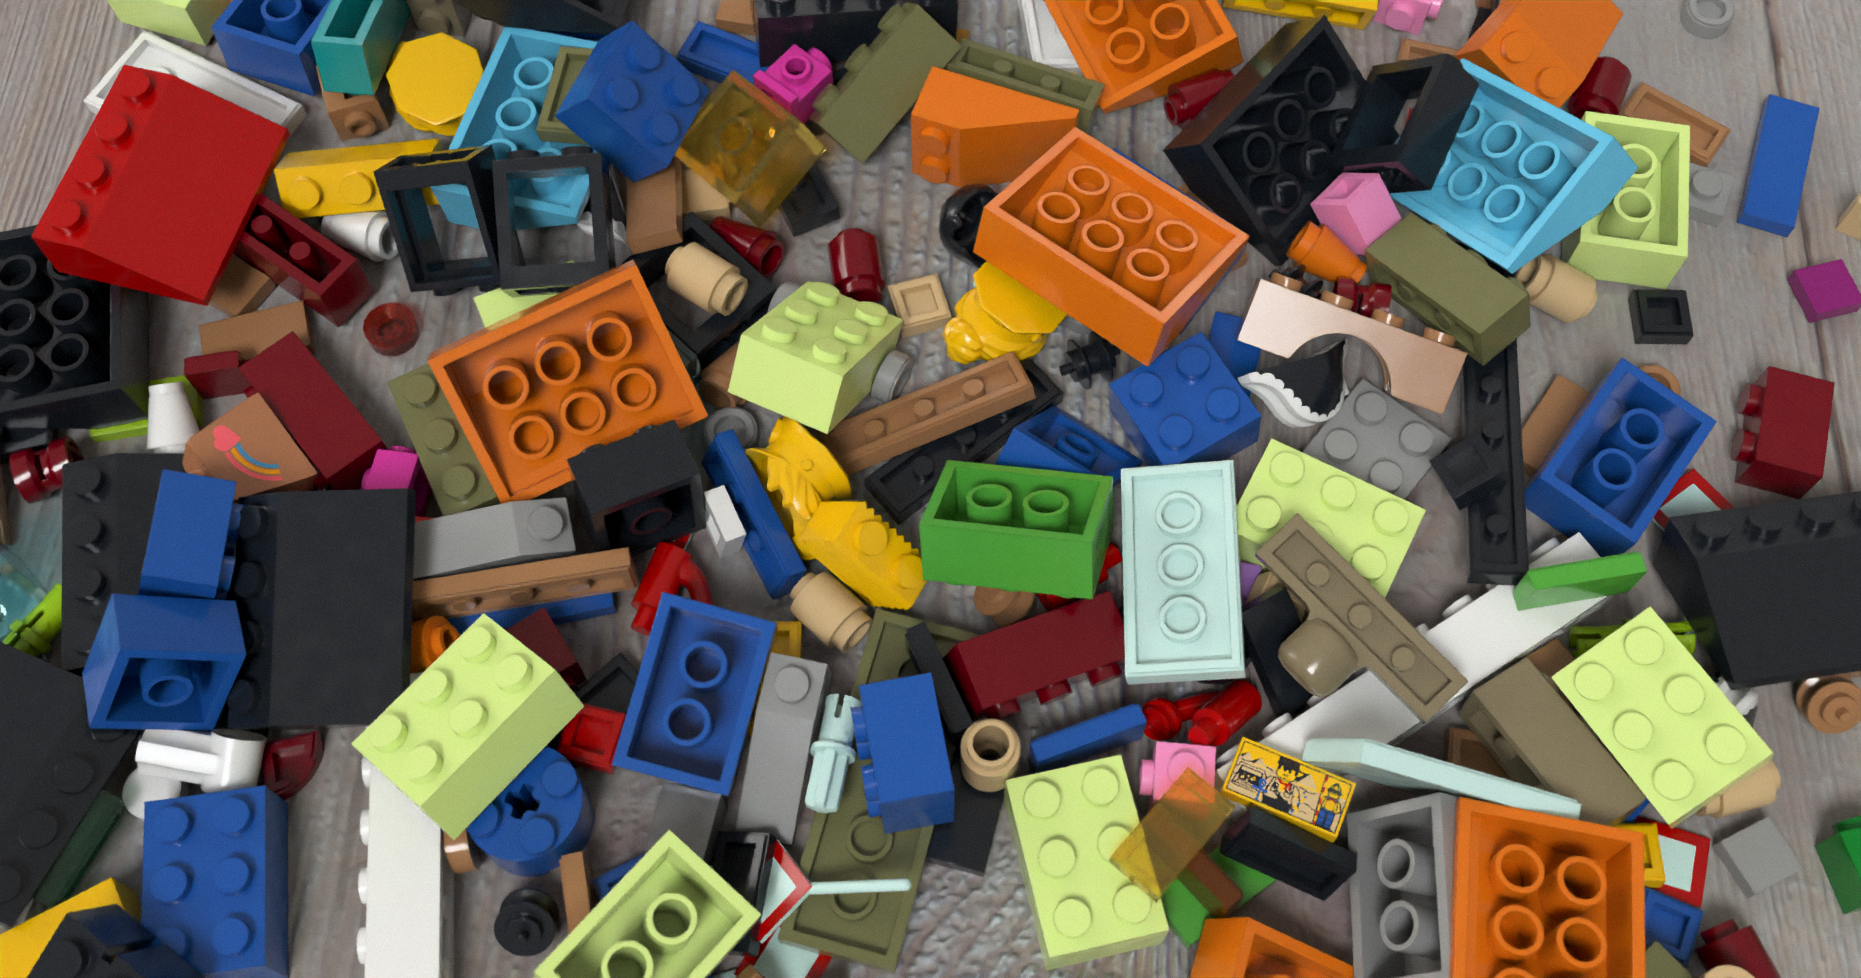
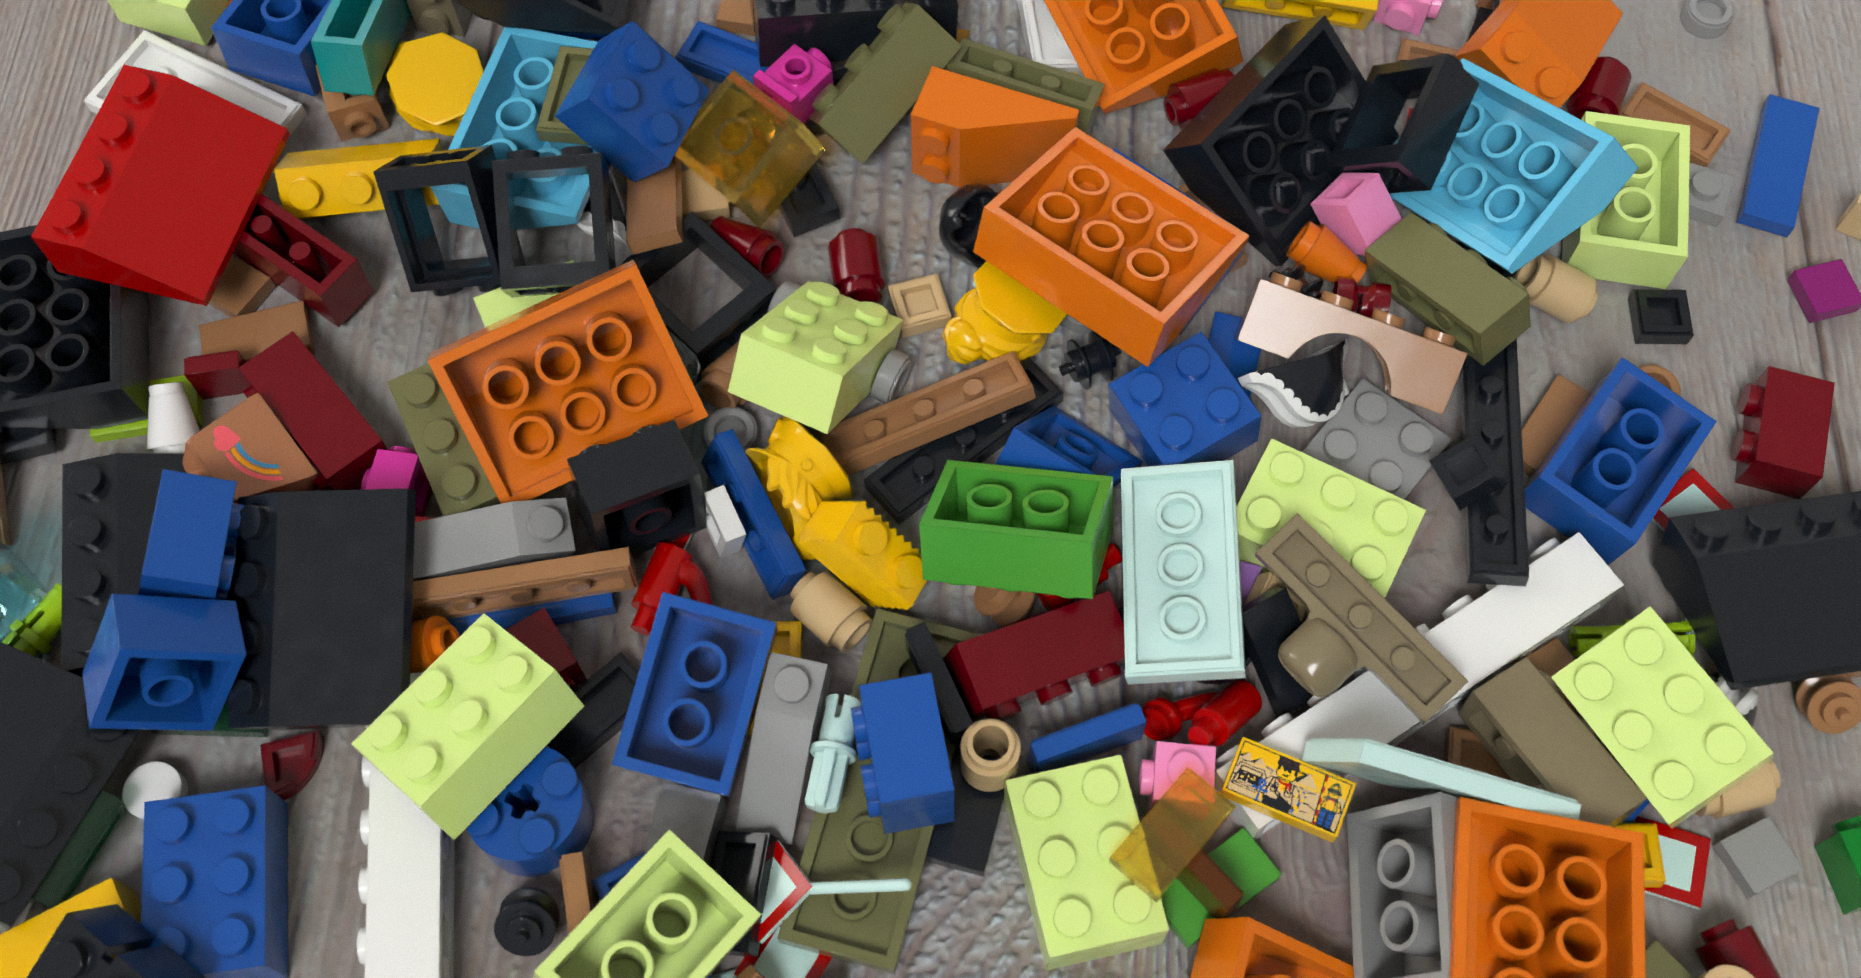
(40, 471): dark red wheel -> none
(213, 759): white piece -> none
(362, 233): white cone -> none
(391, 329): clear red tile -> none
(462, 853): medium nougat tile -> none
(592, 738): red tile -> none
(705, 279): tan brick -> none
(1288, 853): black tile -> none
(1579, 580): bright green tile -> none
(1671, 924): blue tile -> none

